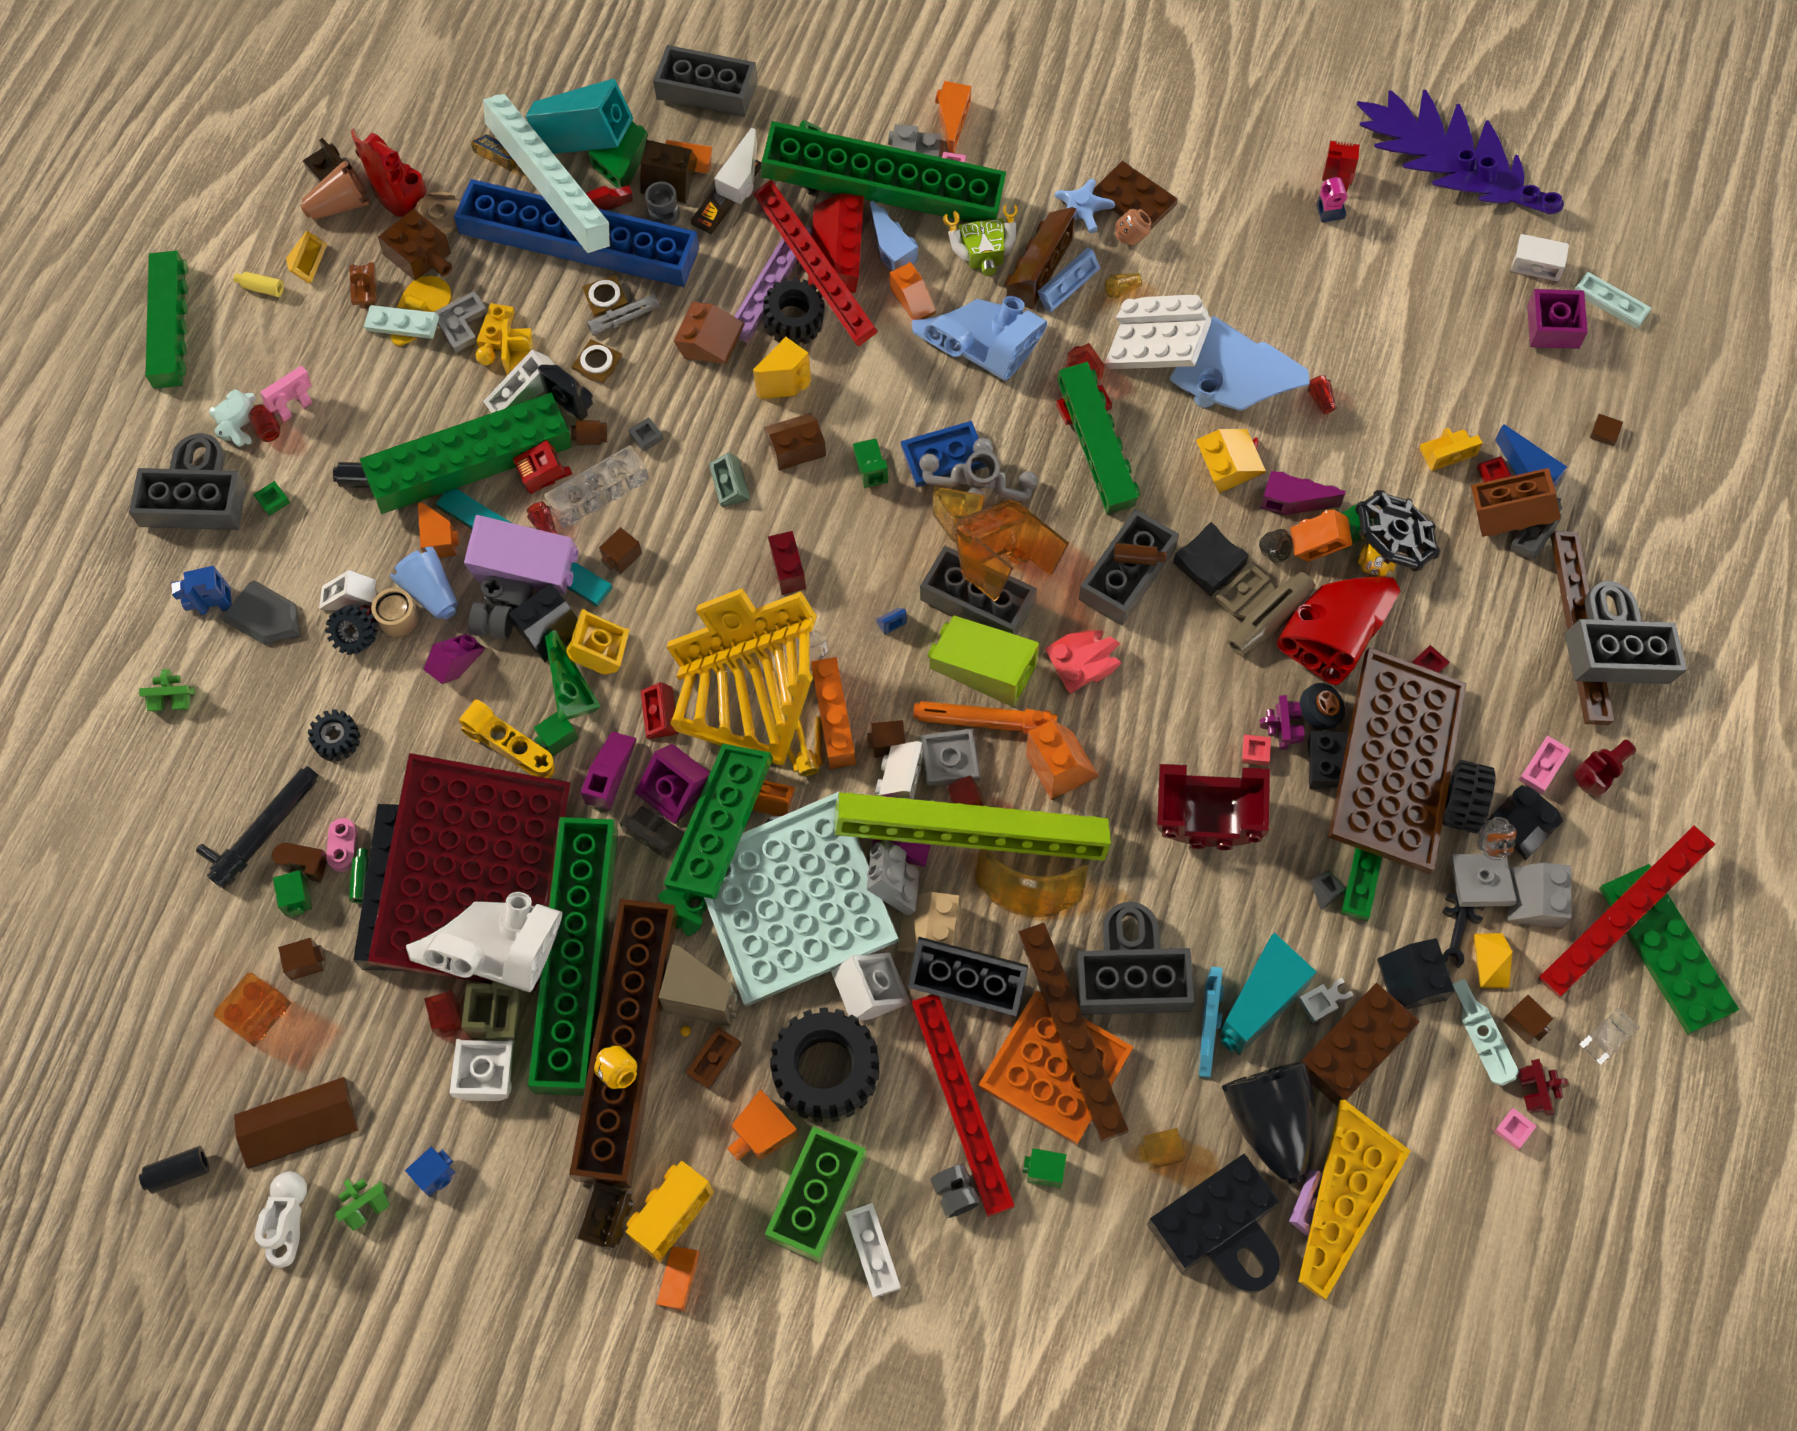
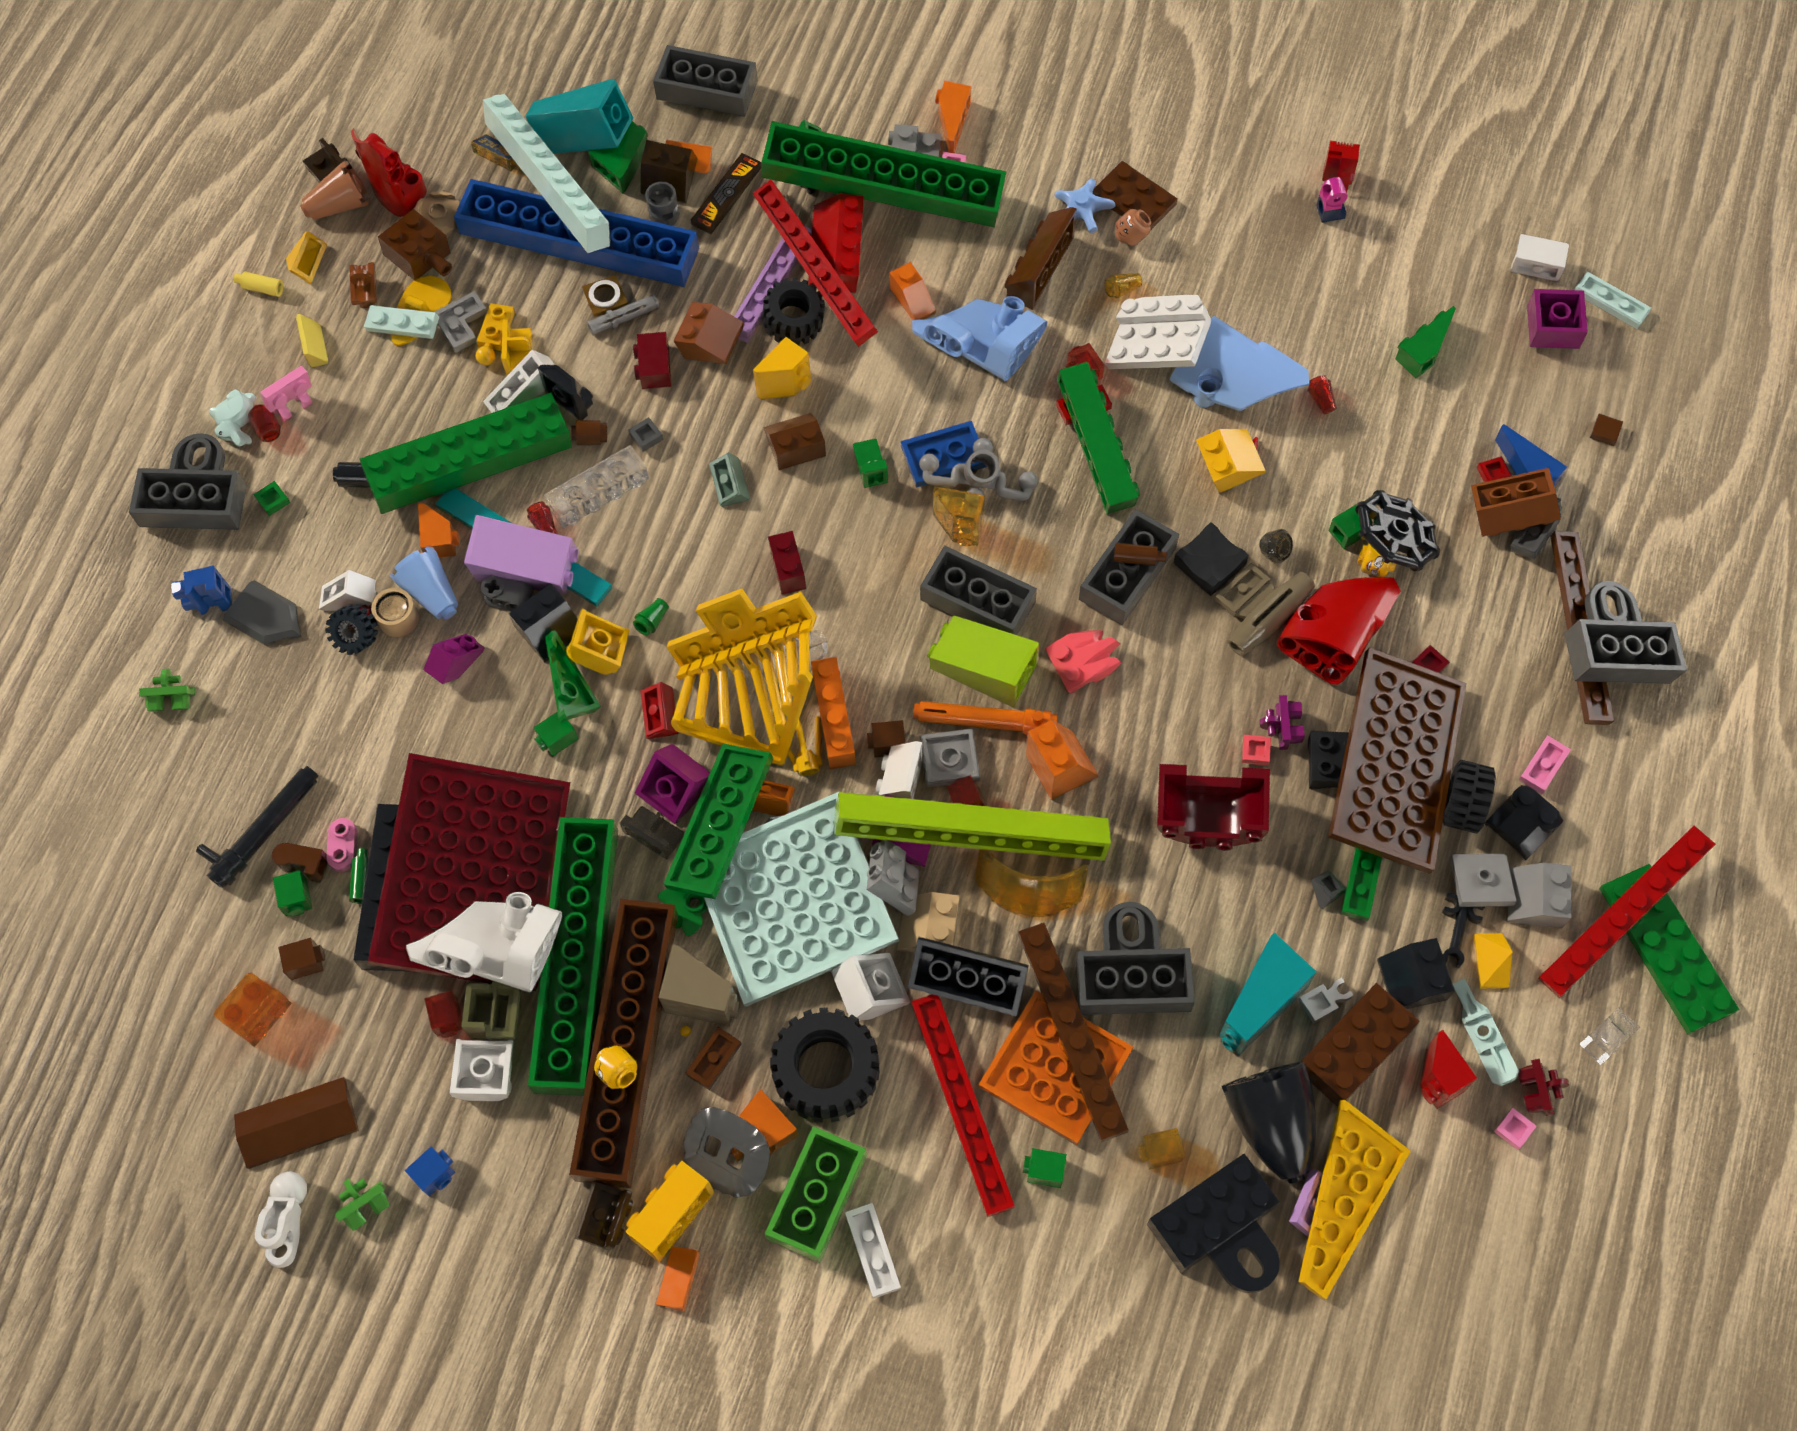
(166, 319): green brick -> none
(174, 1170): black brick -> none
(312, 341): none -> light yellow slope
(335, 748): black bush -> none
(480, 726): yellow piece -> none
(489, 620): dark grey wheel -> none
(540, 467): red piece -> none
(597, 374): pearl gold piece -> none
(608, 771): magenta slope -> none
(609, 198): red tile -> none
(620, 551): reddish brown brick -> none
(650, 617): none -> green cone
(653, 360): none -> dark red brick
(733, 1133): none -> dark grey piece
(737, 174): white slope -> none
(892, 620): blue slope -> none
(893, 244): light blue slope -> none
(957, 1201): dark grey wheel -> none
(983, 242): torso -> none
(1004, 530): clear orange windscreen -> none
(1069, 279): light blue tile -> none
(1211, 1019): medium azure wing -> none
(1296, 495): magenta slope -> none
(1321, 535): orange brick -> none
(1322, 706): black wheel -> none
(1421, 350): none -> green slope
(1444, 1072): none -> red slope
(1450, 448): yellow panel -> none
(1470, 170): dark purple plant -> none
(1497, 838): clear head -> none
(1528, 1020): reddish brown brick -> none
(1601, 767): dark red piece -> none

